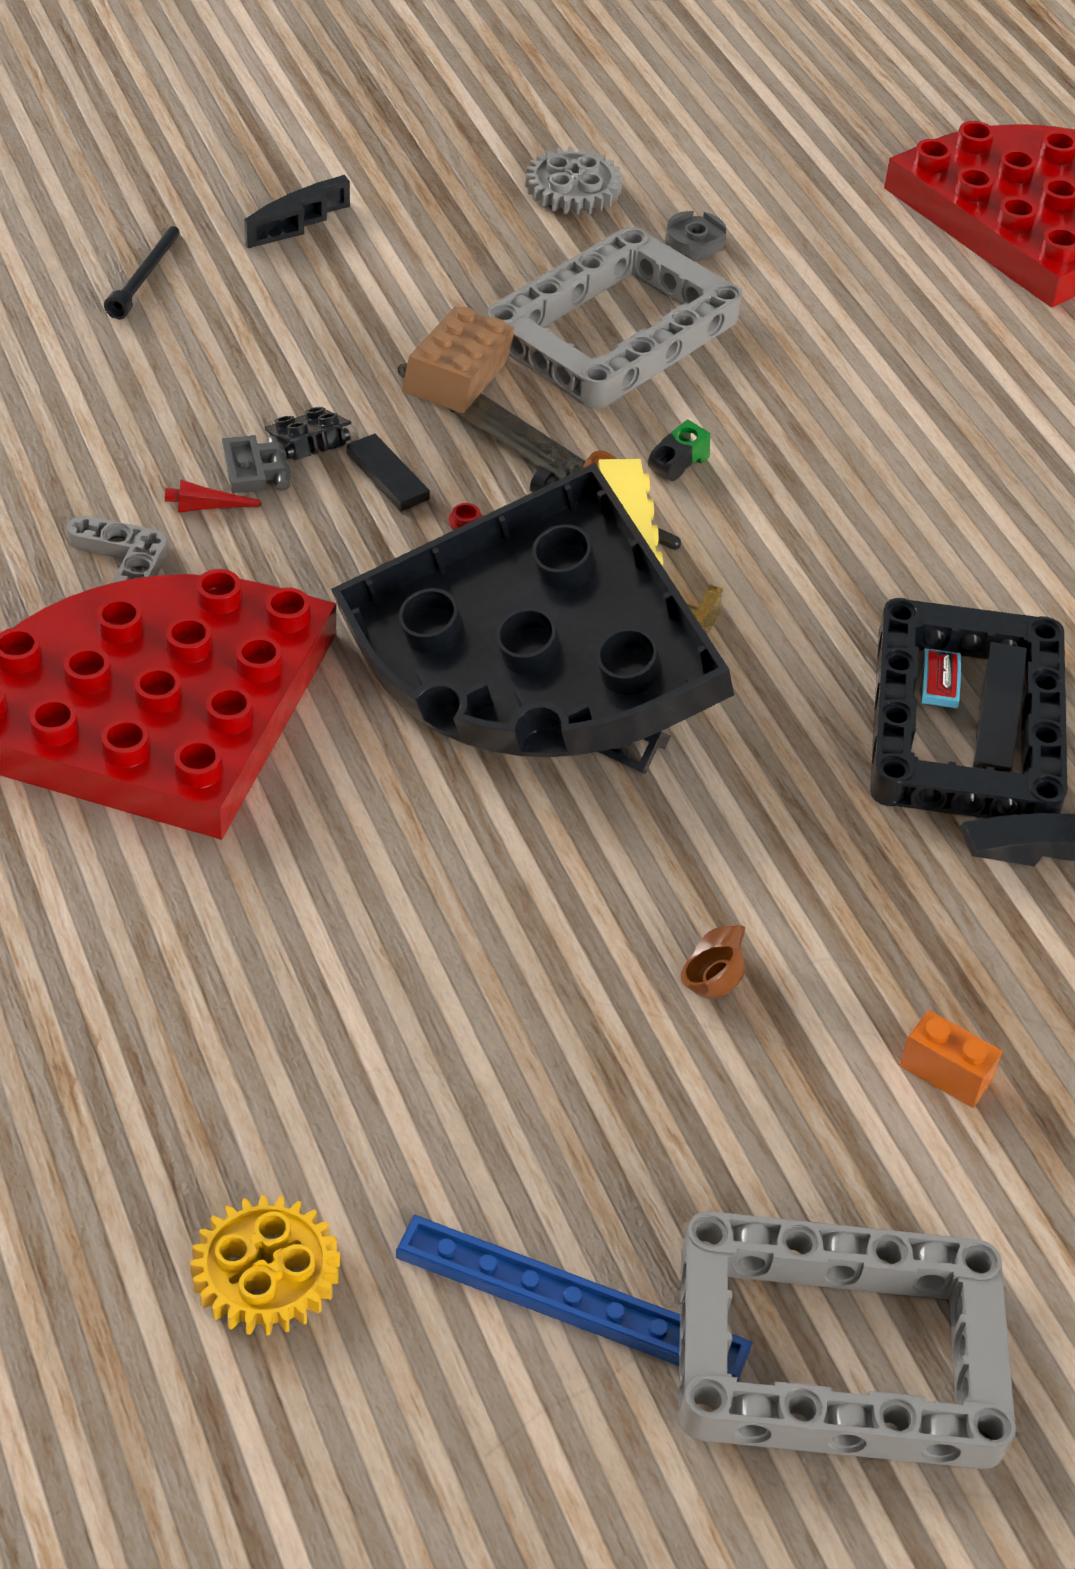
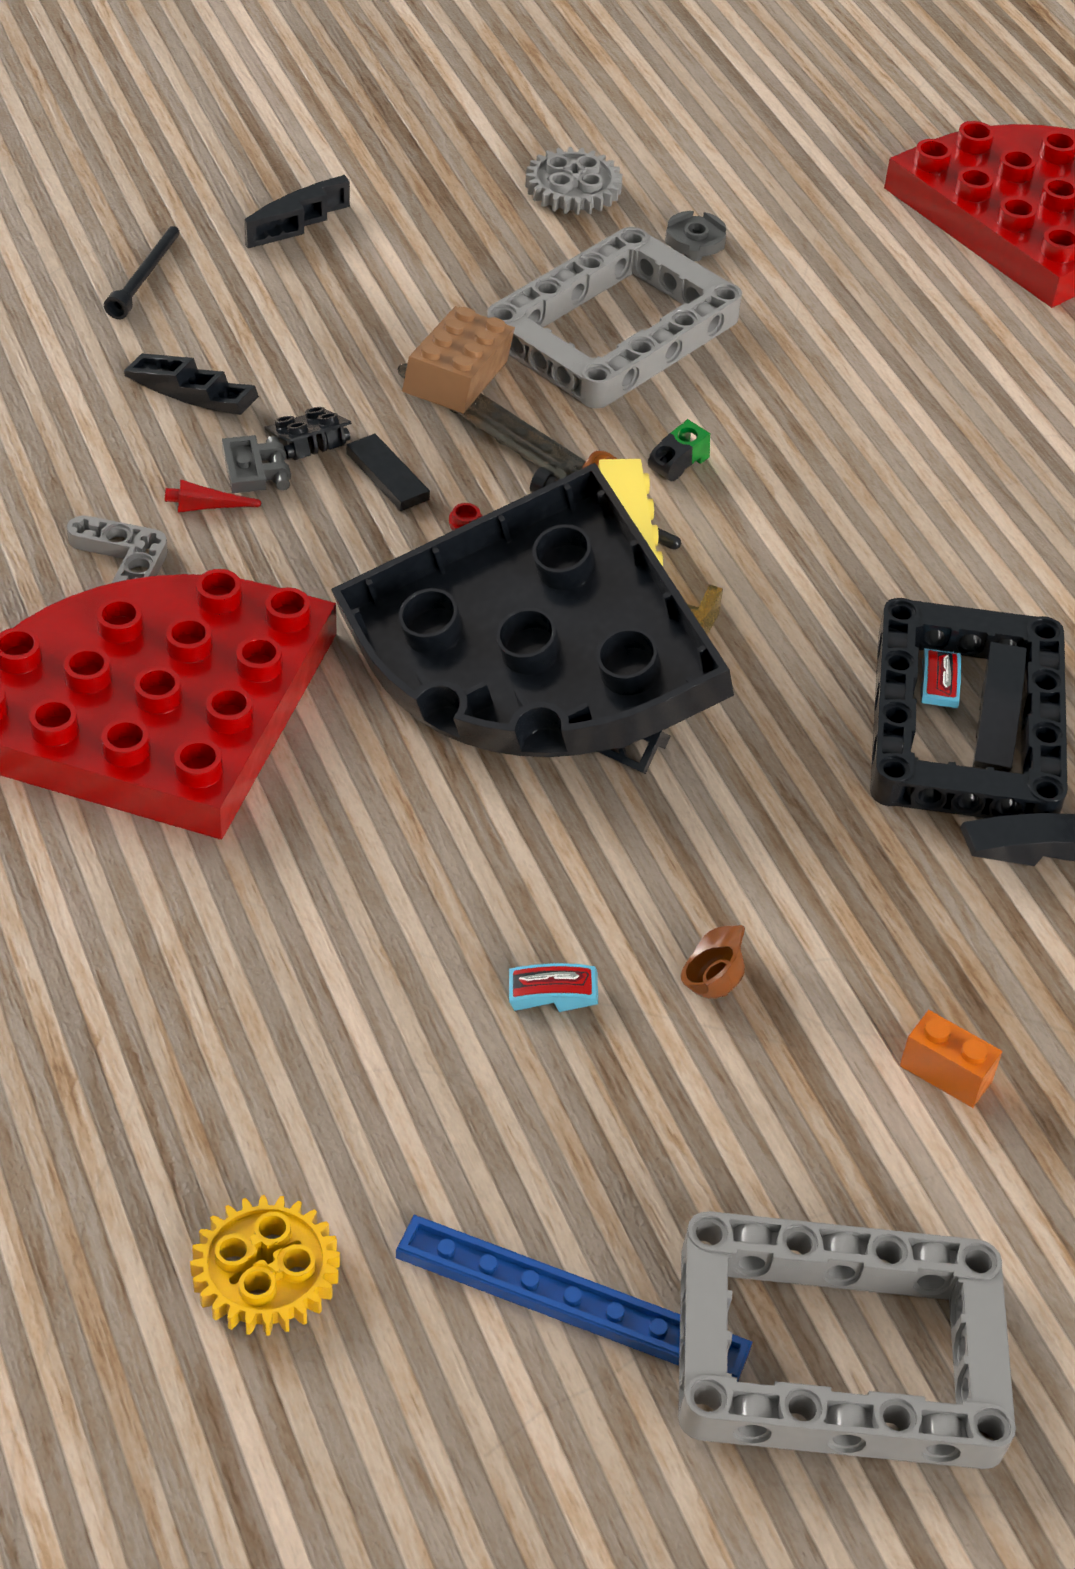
(183, 381): none -> black slope
(557, 983): none -> slope

